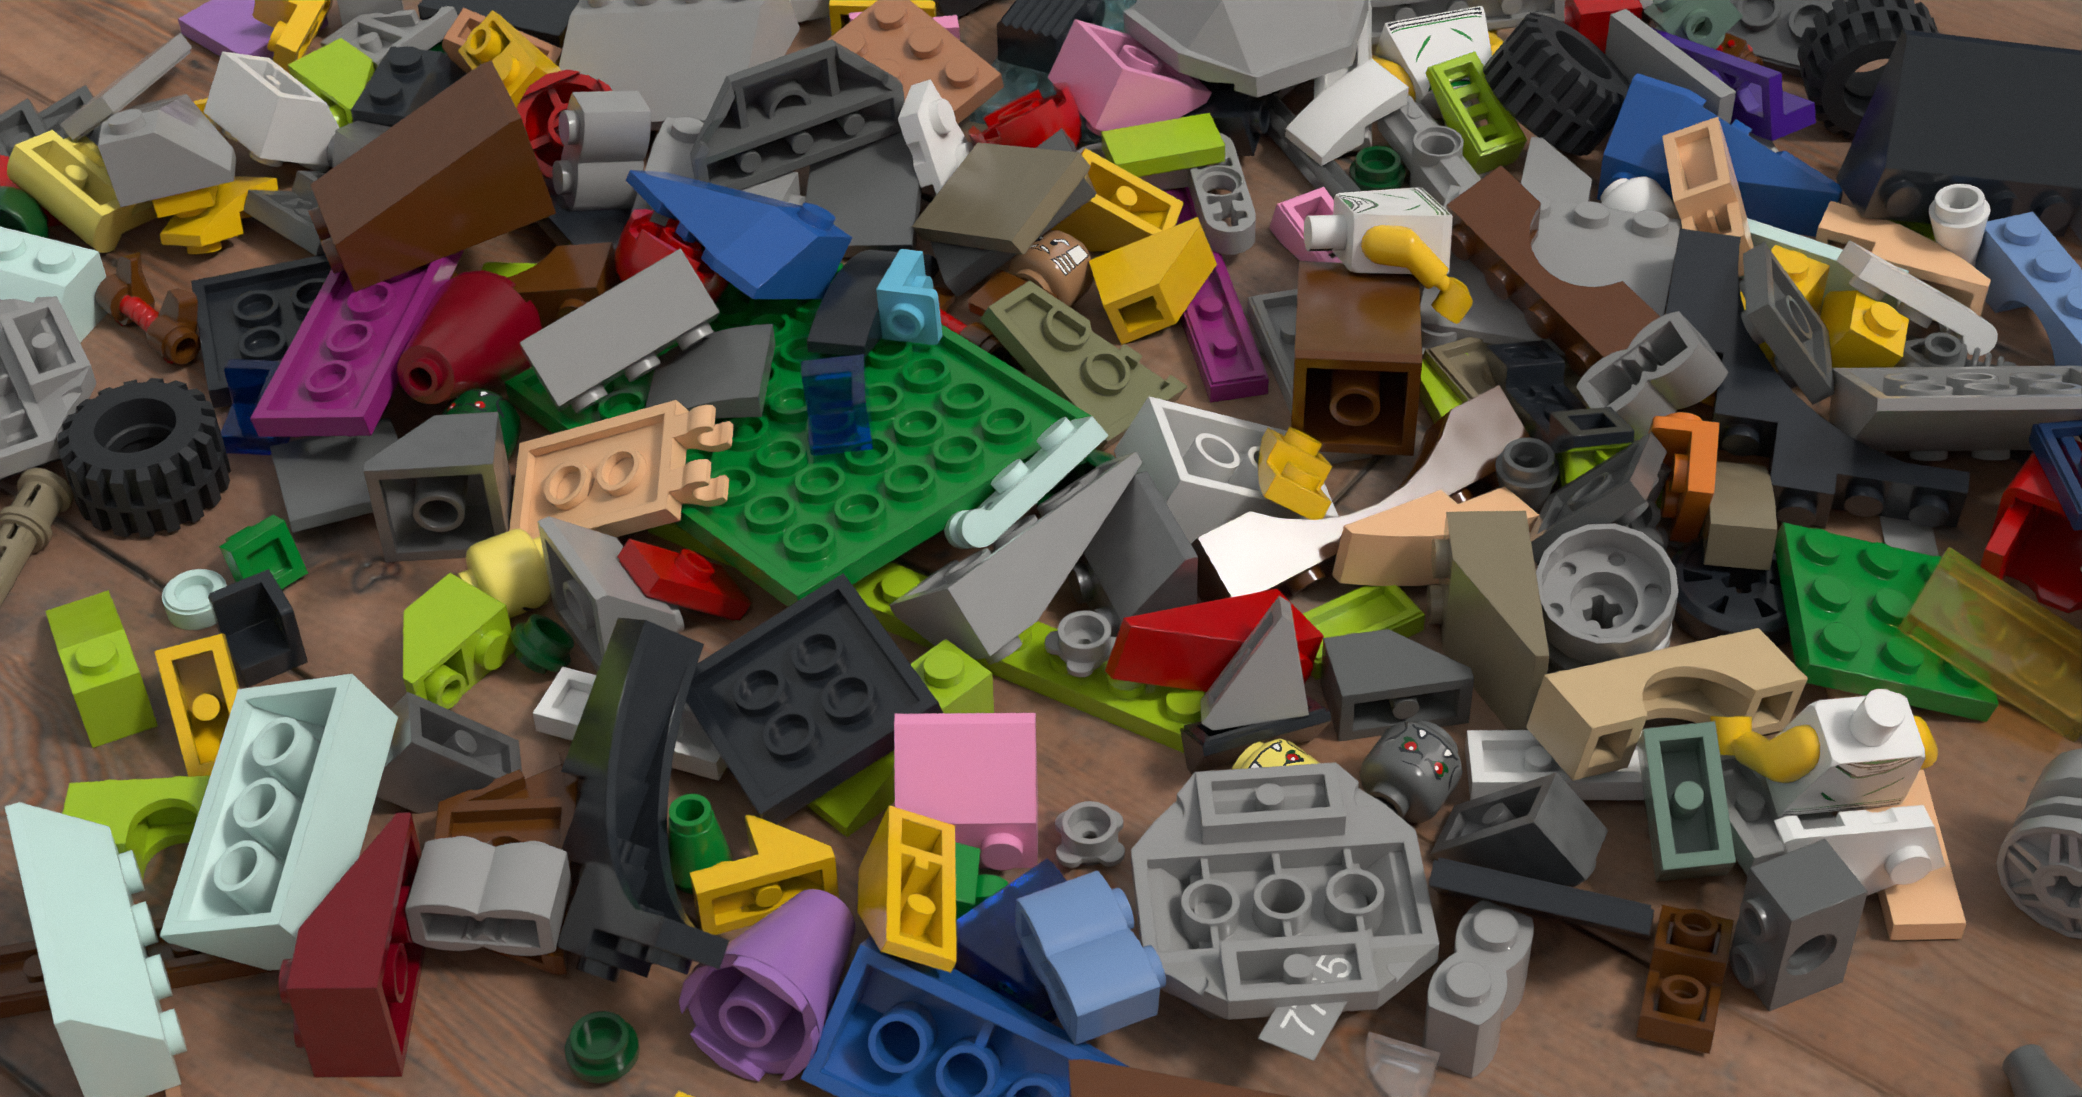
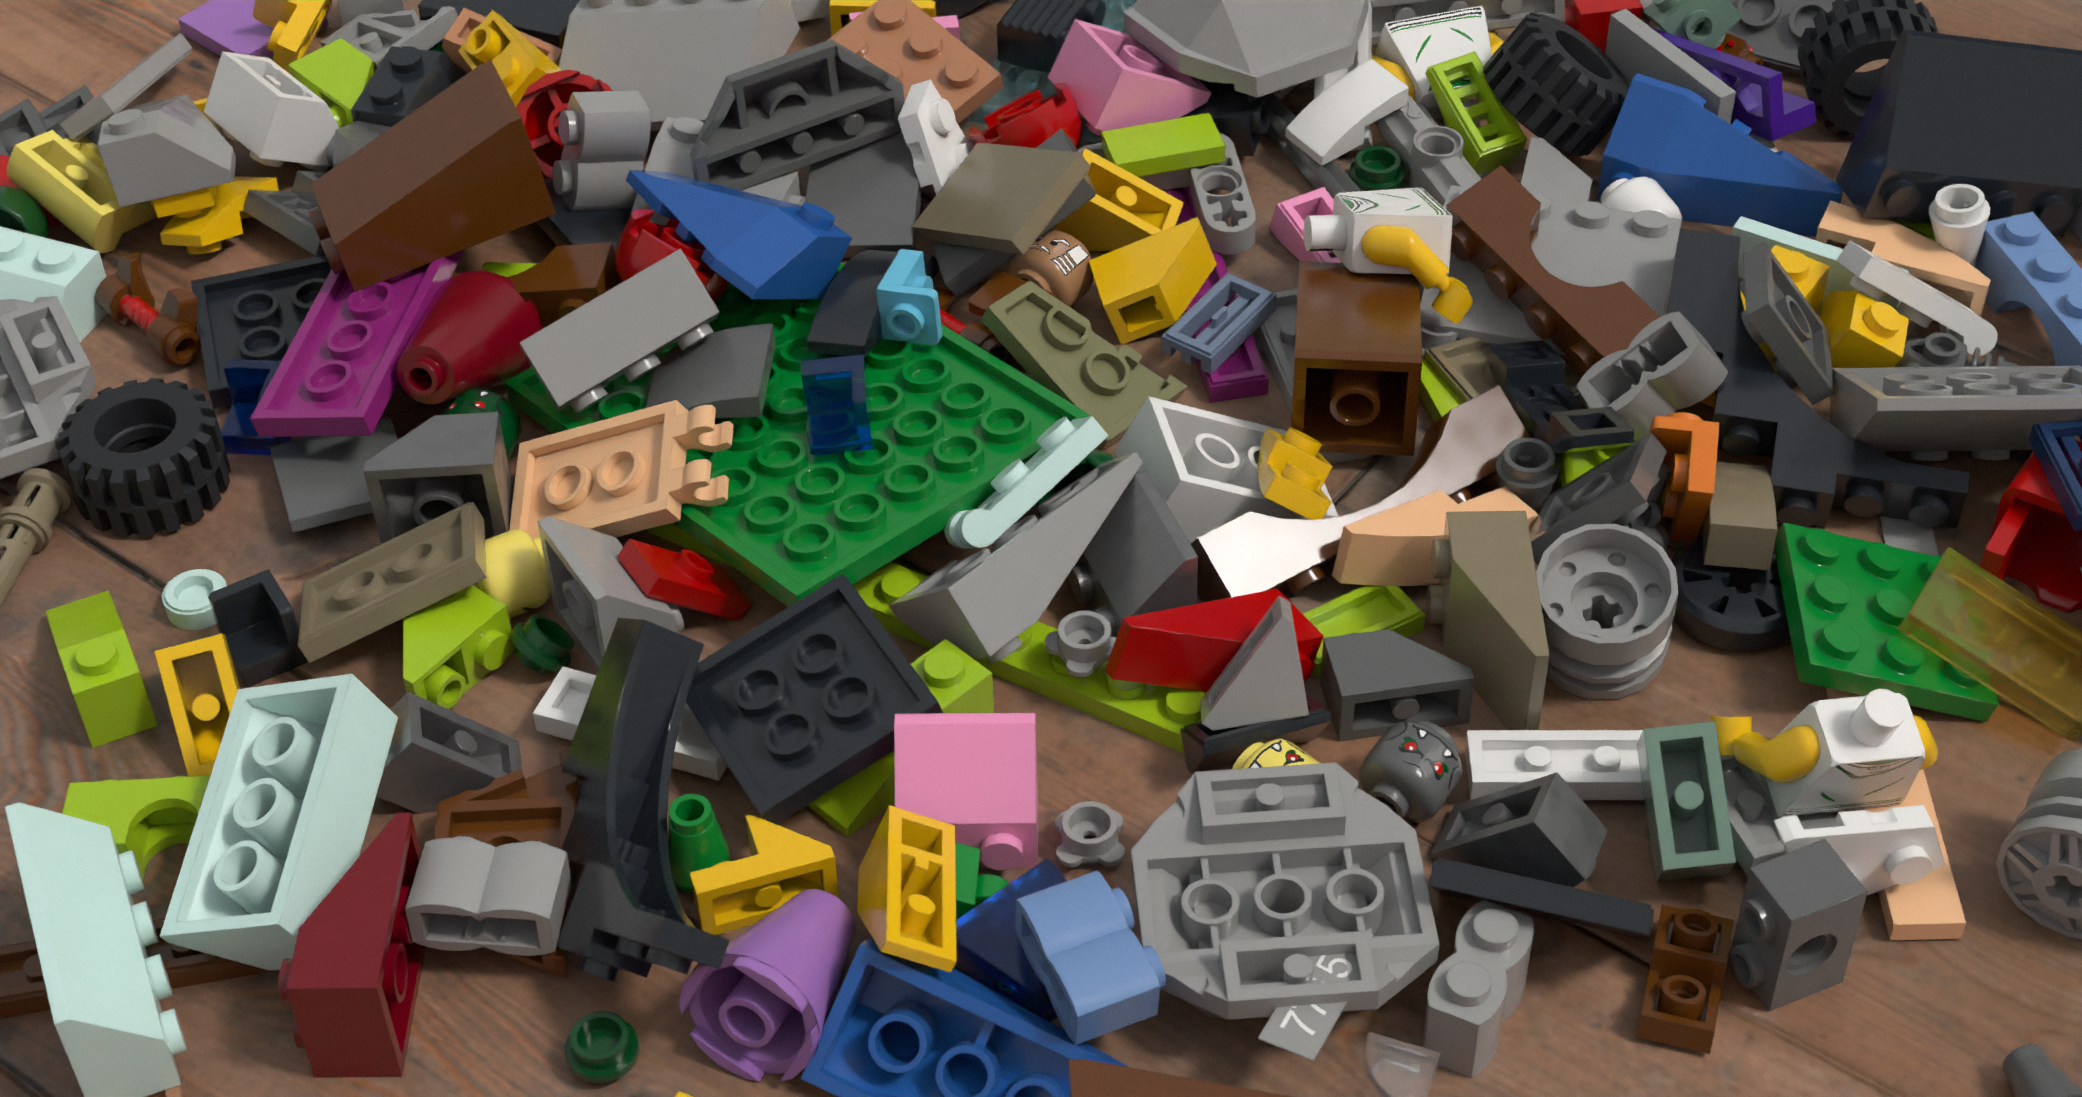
(264, 548): green tile -> none
(392, 581): none -> dark tan tile
(1228, 327): none -> sand blue tile
(1597, 711): tan arch -> none
(1706, 183): light nougat slope -> none

